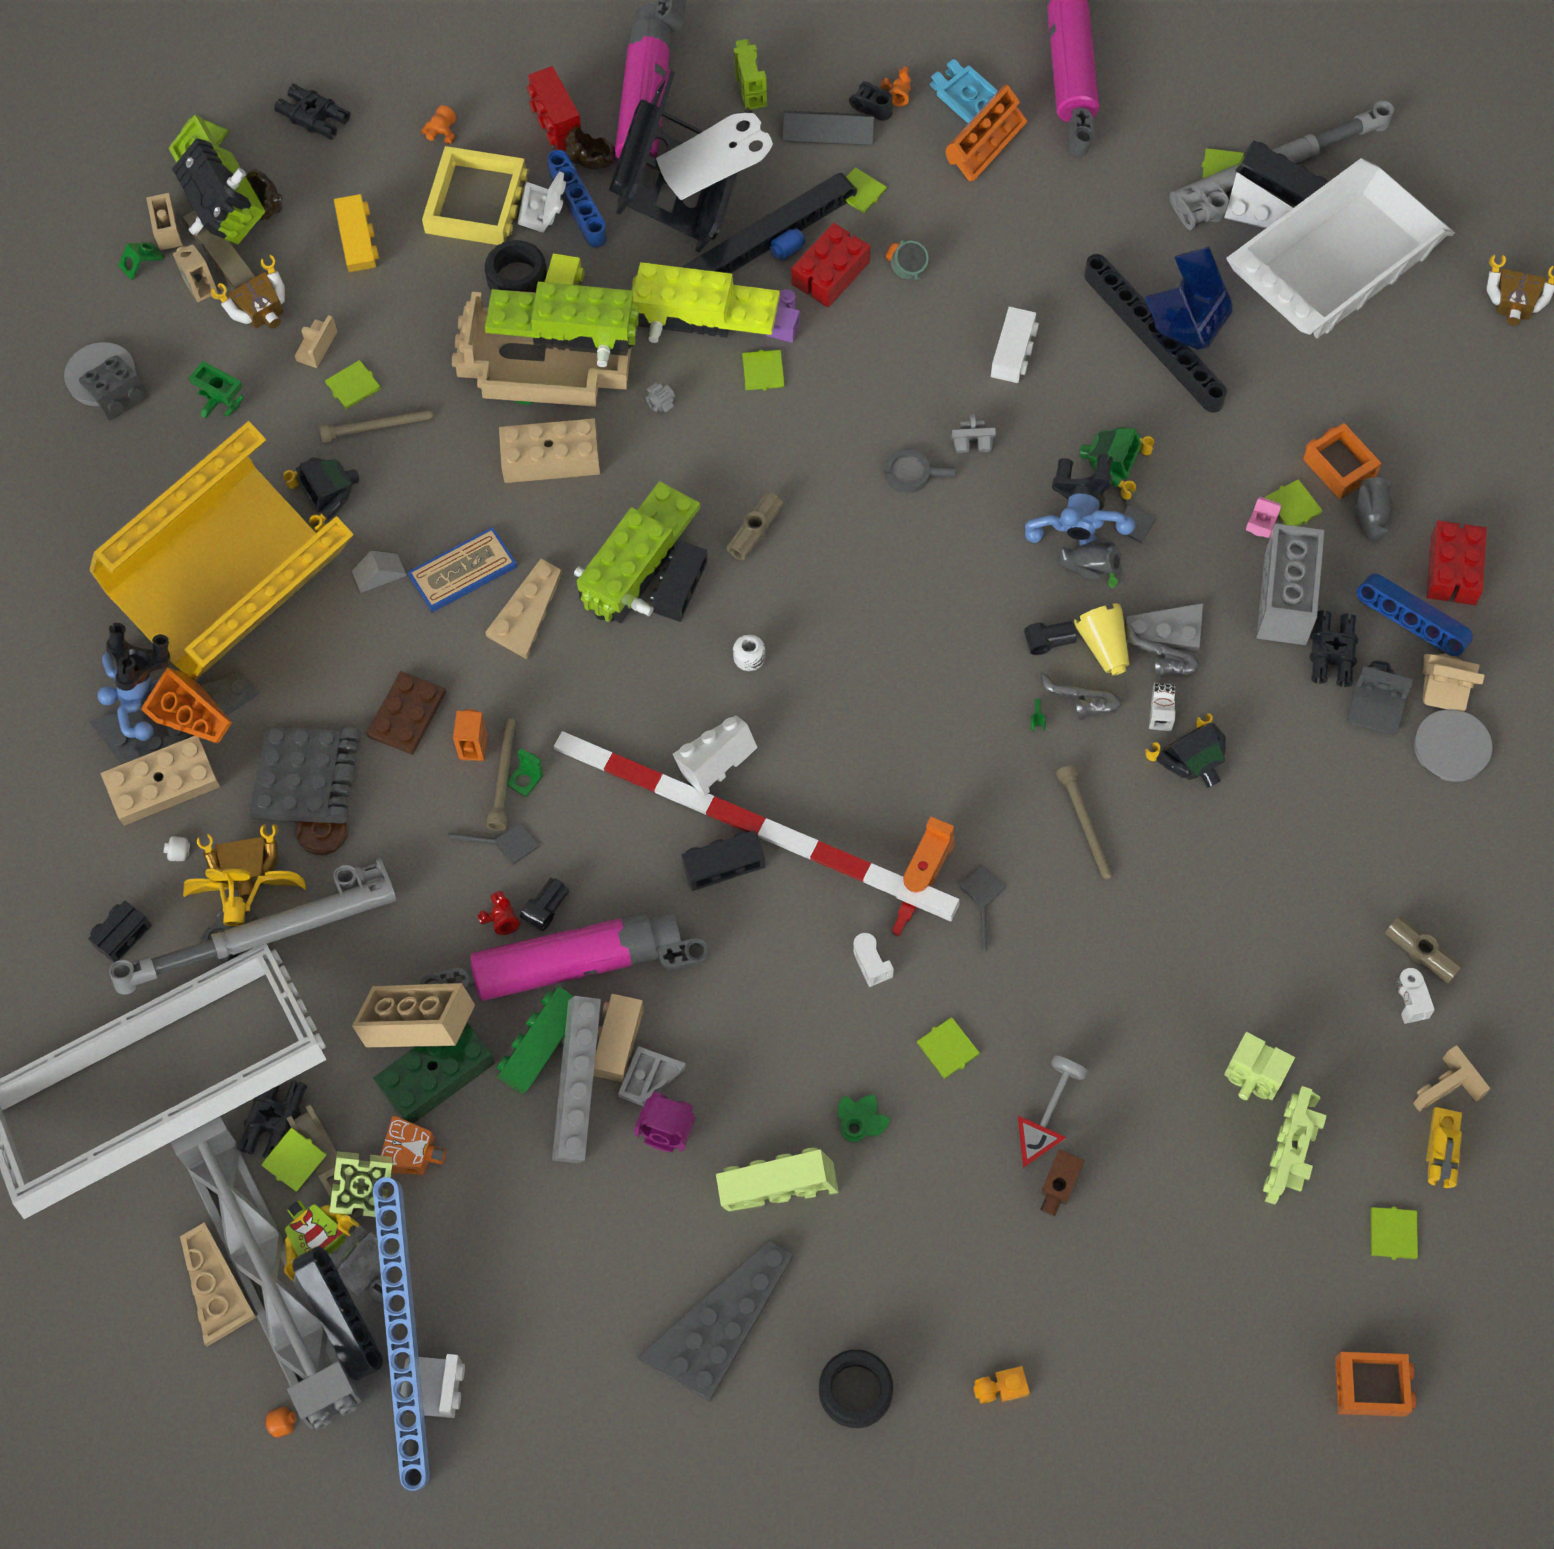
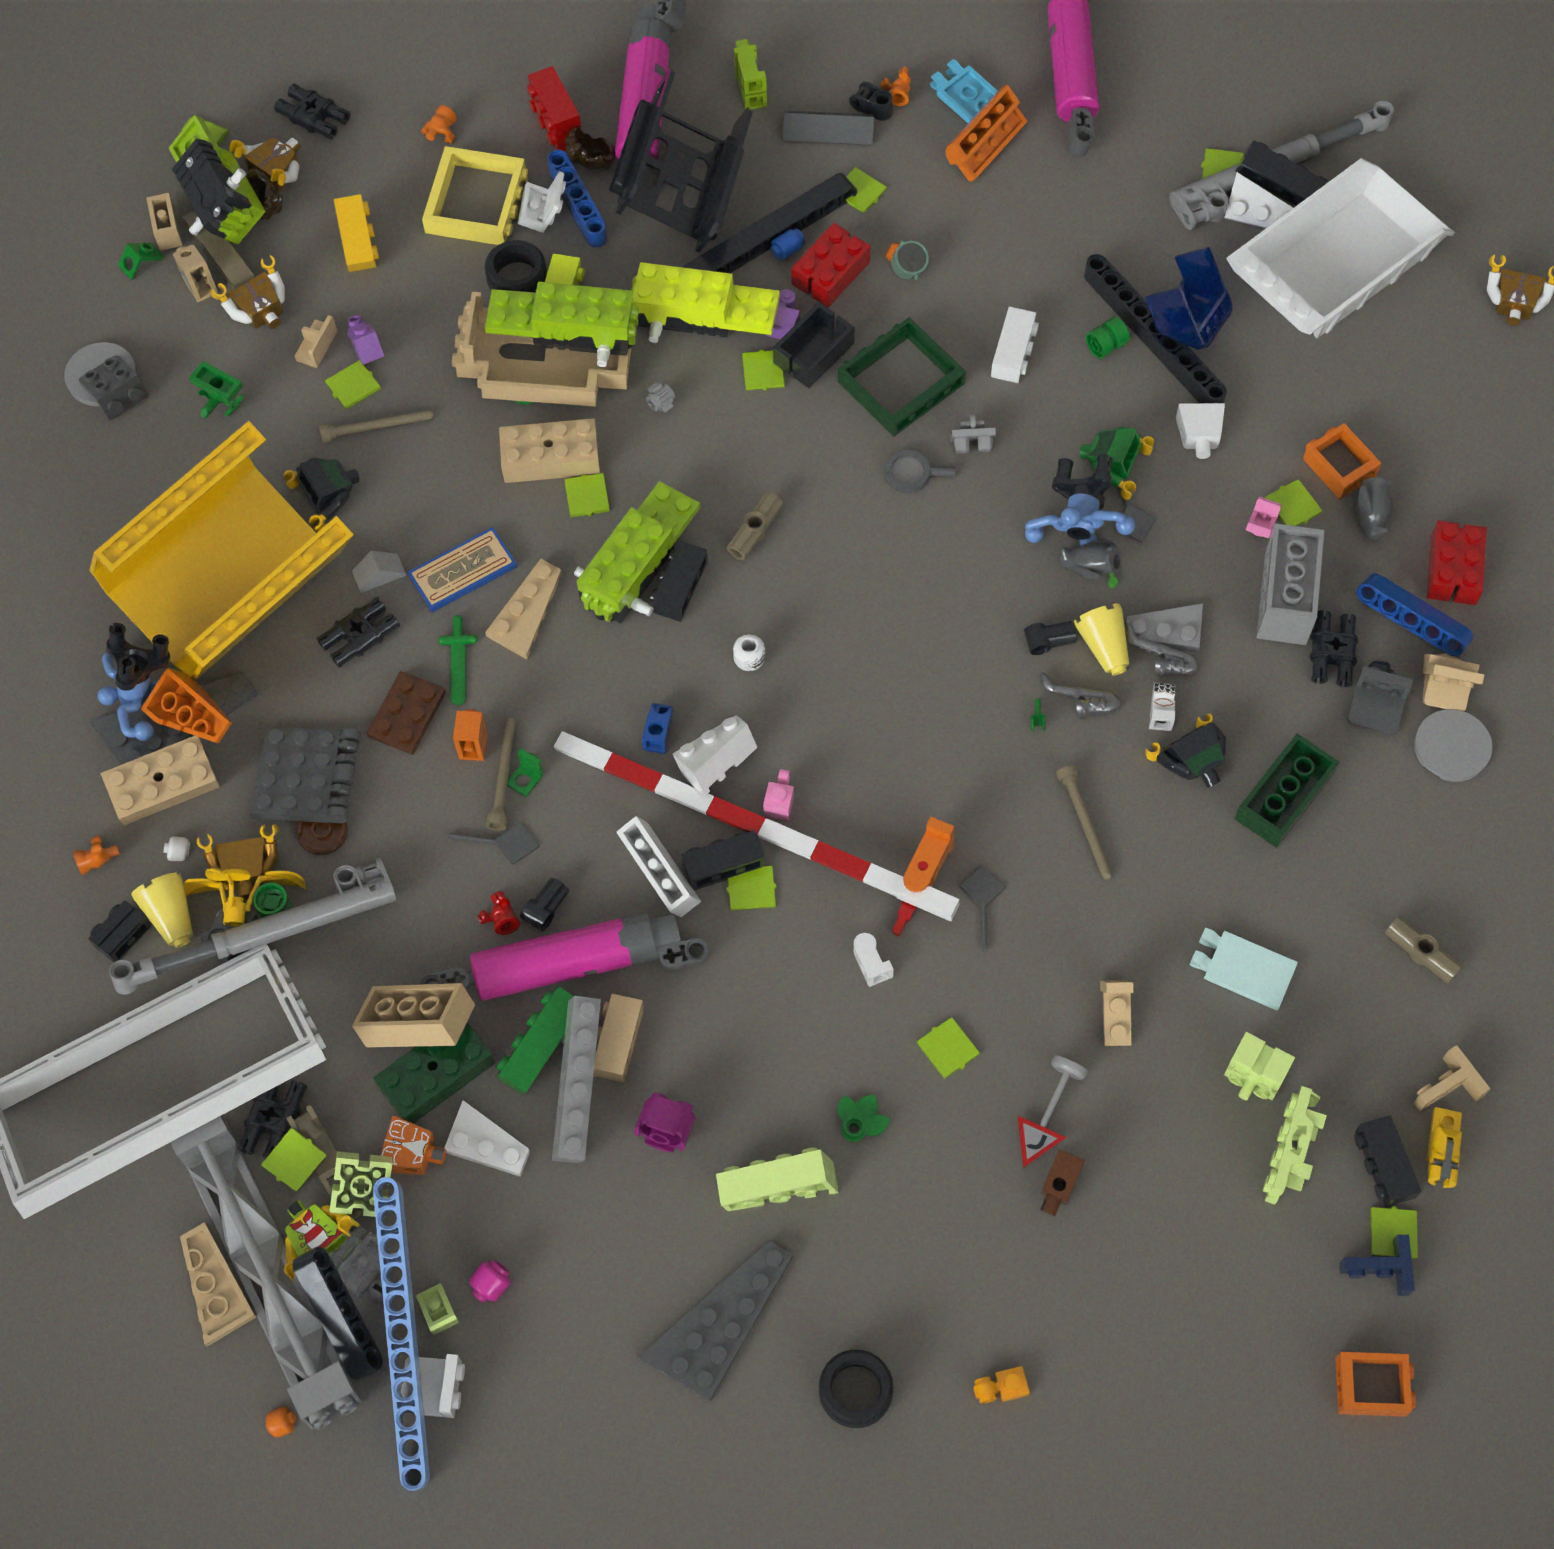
(95, 857): none -> orange piece
(166, 908): none -> light yellow cone
(271, 899): none -> green wheel
(272, 158): none -> torso
(358, 642): none -> black pin
(364, 340): none -> medium lavender brick
(437, 1309): none -> yellowish green slope
(458, 660): none -> green sword
(485, 1143): none -> white wing
(489, 1281): none -> dark pink head
(587, 495): none -> lime piece
(648, 1074): light grey wing -> none
(657, 728): none -> blue leg
(658, 866): none -> white brick
(708, 155): white piece -> none
(752, 889): none -> lime piece
(779, 797): none -> bright pink brick
(813, 345): none -> black piece
(921, 404): none -> dark green window
(1110, 336): none -> green wheel
(1116, 1012): none -> tan bracket
(1200, 426): none -> white torso
(1245, 968): none -> light aqua tile
(1286, 790): none -> dark green brick
(1385, 1266): none -> dark blue bracket
(1387, 1161): none -> black brick
(1415, 995): white leg -> none

